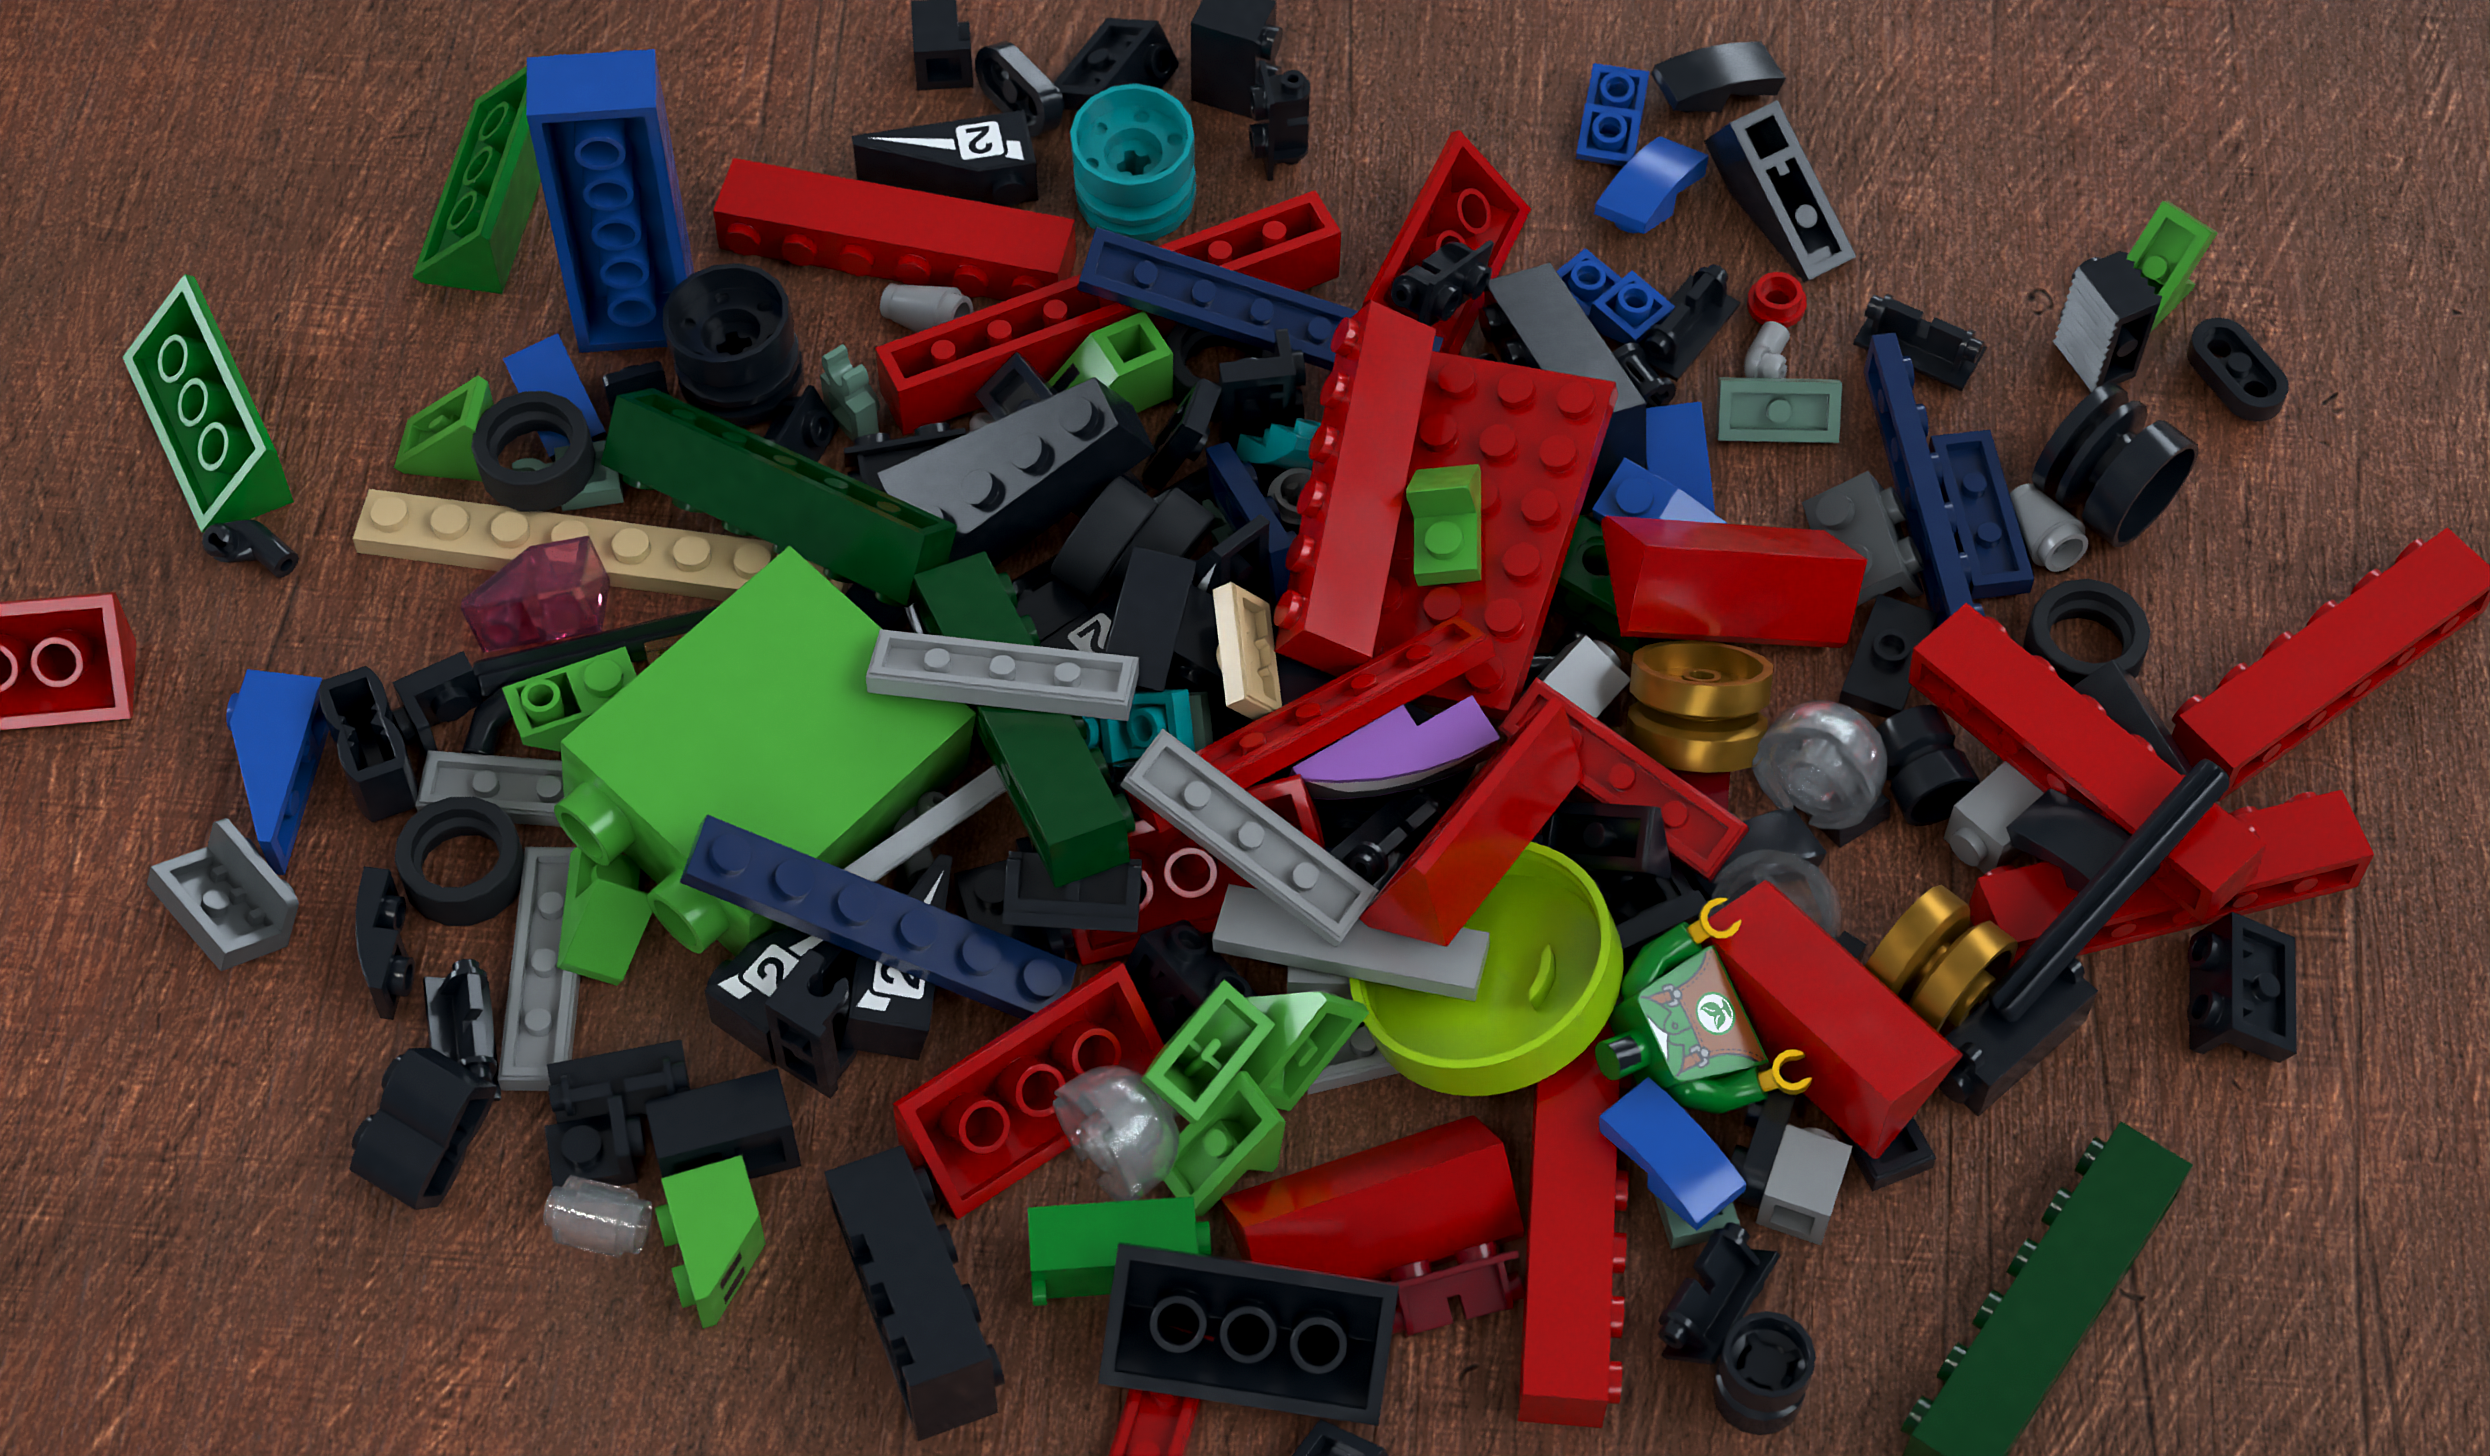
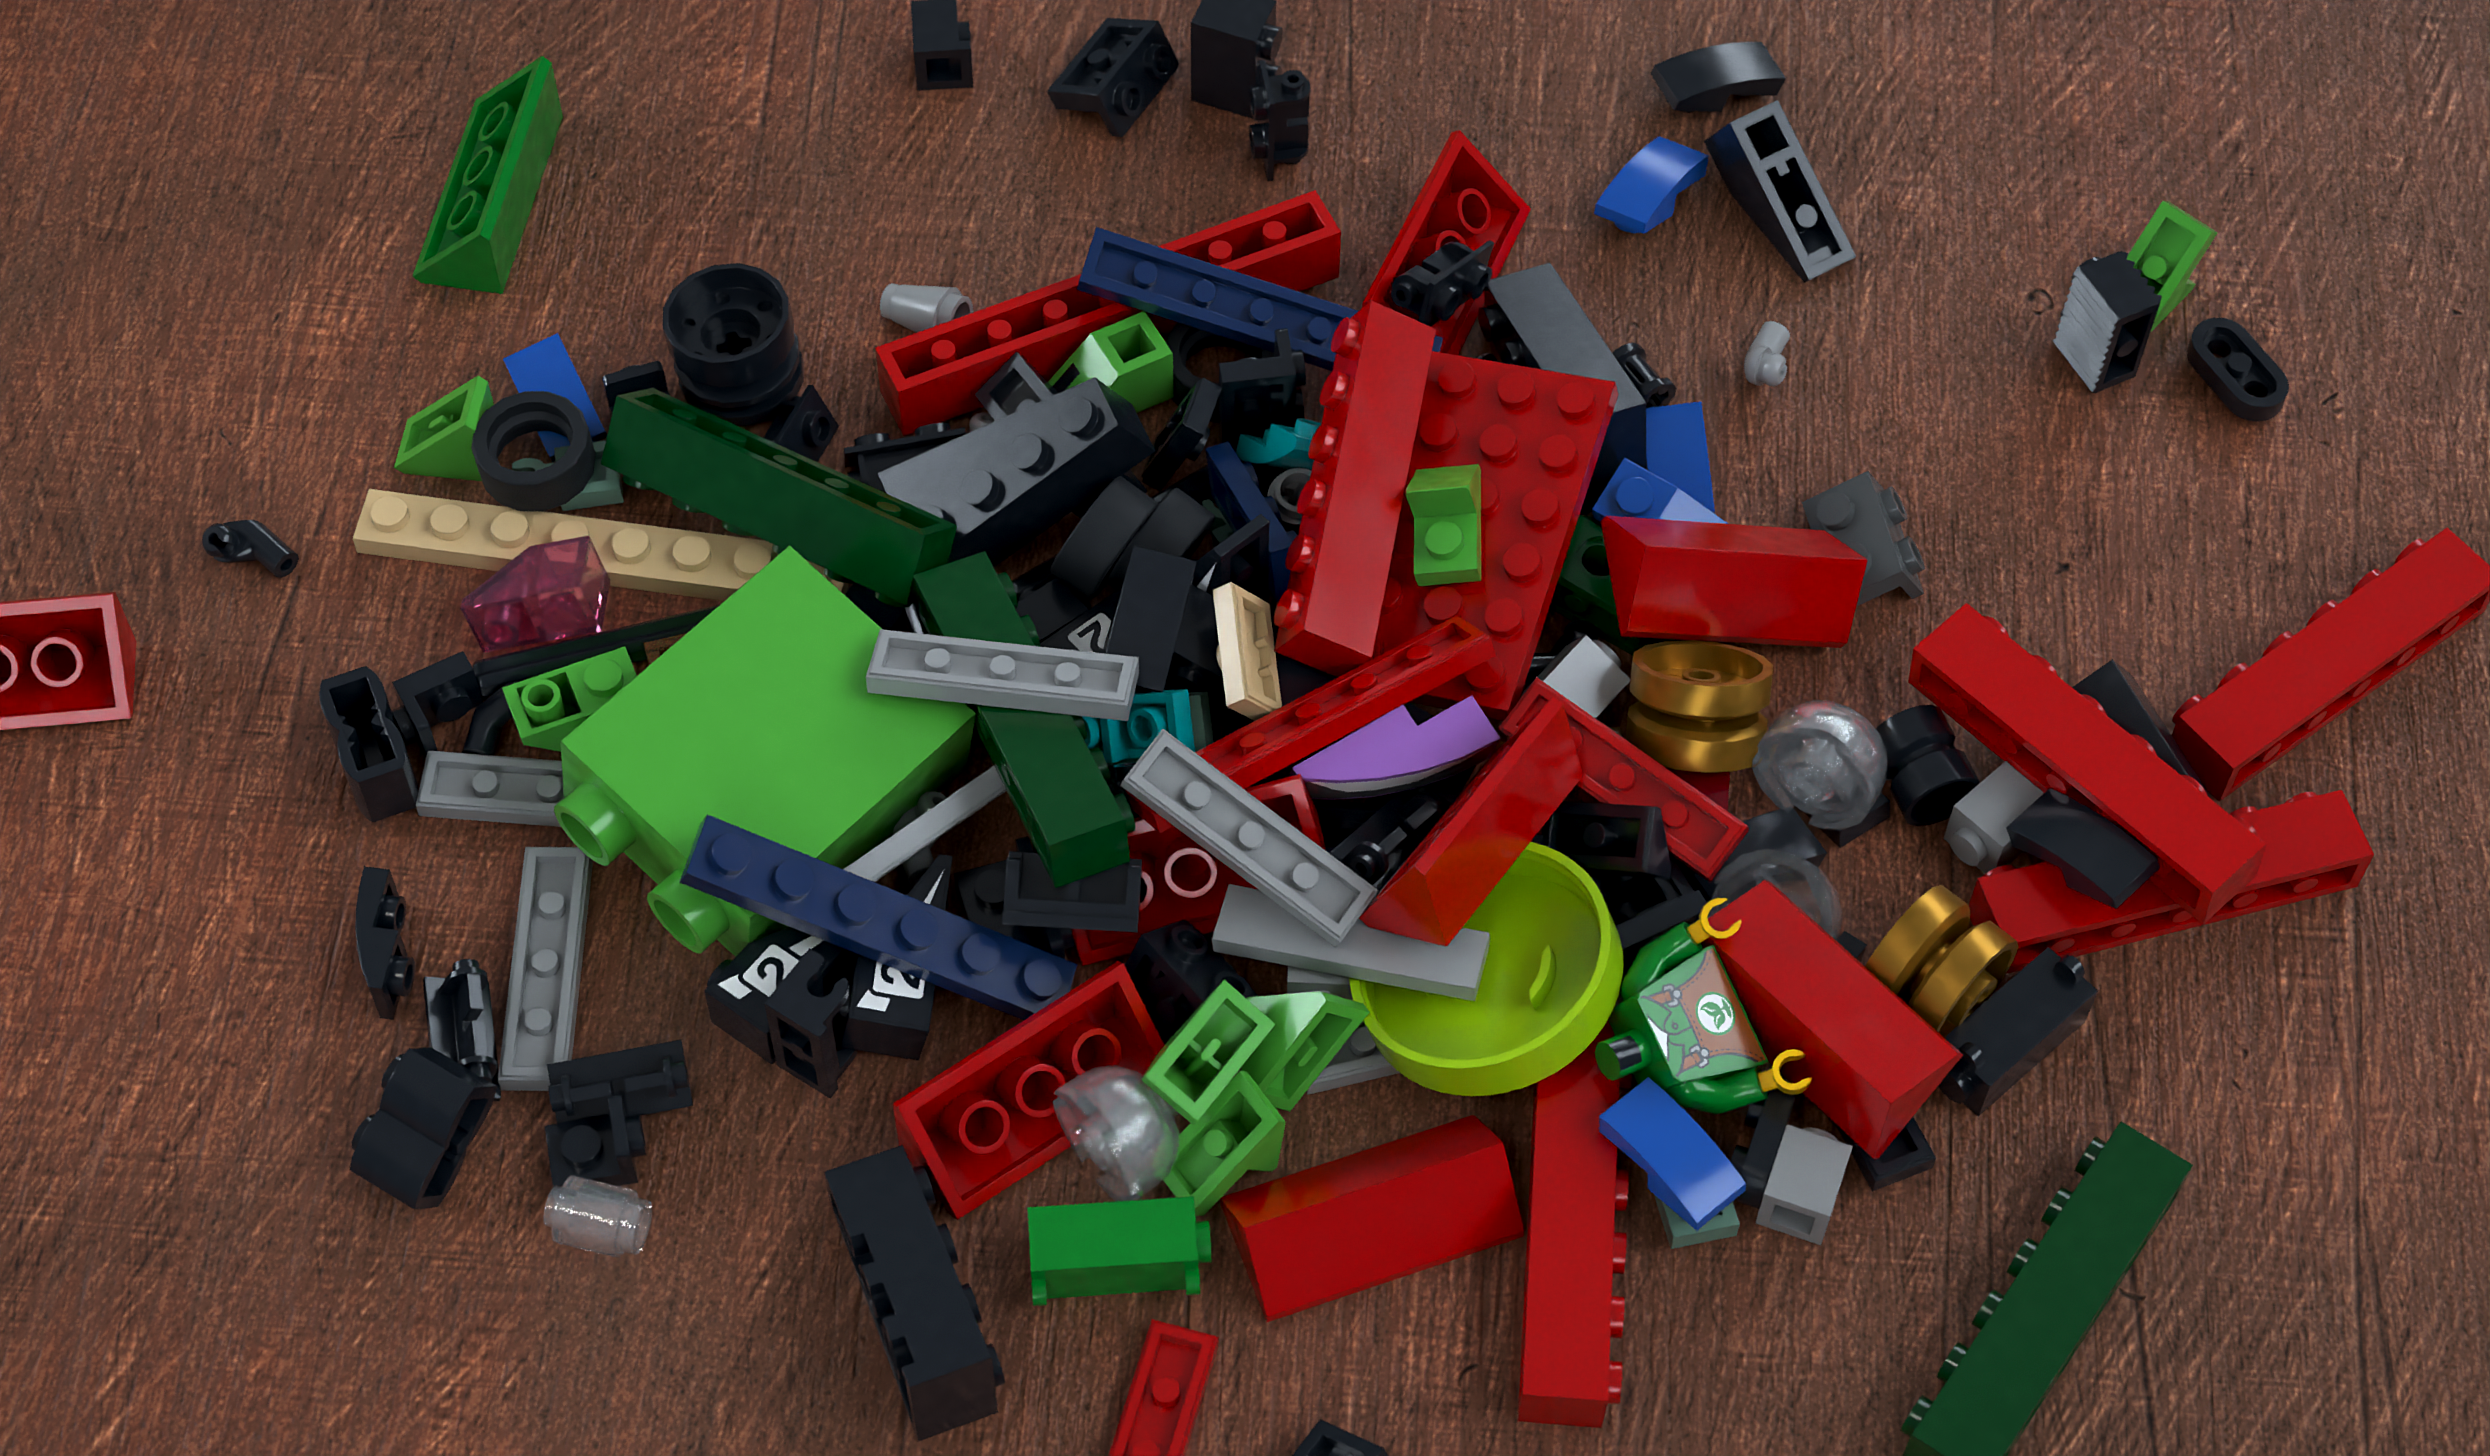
(205, 412): green slope -> none
(227, 898): dark grey bracket -> none
(279, 747): blue slope -> none
(446, 821): black tyre -> none
(602, 917): bright green slope -> none
(609, 192): blue brick -> none
(717, 1230): bright green slope -> none
(723, 1122): black hinge -> none
(849, 394): sand green plate -> none
(891, 232): red brick -> none
(965, 159): black slope -> none
(1018, 85): black plate -> none
(1134, 161): teal wheel -> none
(1278, 1333): black slope -> none
(1477, 1280): dark red hinge -> none
(1612, 114): blue slope -> none
(1614, 304): blue slope -> none
(1698, 316): black hinge -> none
(1703, 1316): black hinge -> none
(1763, 1373): black wheel -> none
(1778, 289): red plate -> none
(1778, 410): sand green plate -> none
(1884, 656): black plate -> none
(1917, 477): dark blue plate -> none
(1934, 347): black hinge -> none
(1983, 514): dark blue plate -> none
(2047, 529): light grey cone -> none
(2094, 602): black tyre -> none
(2108, 890): black axle -> none
(2115, 464): black wheel -> none
(2243, 988): black bracket -> none

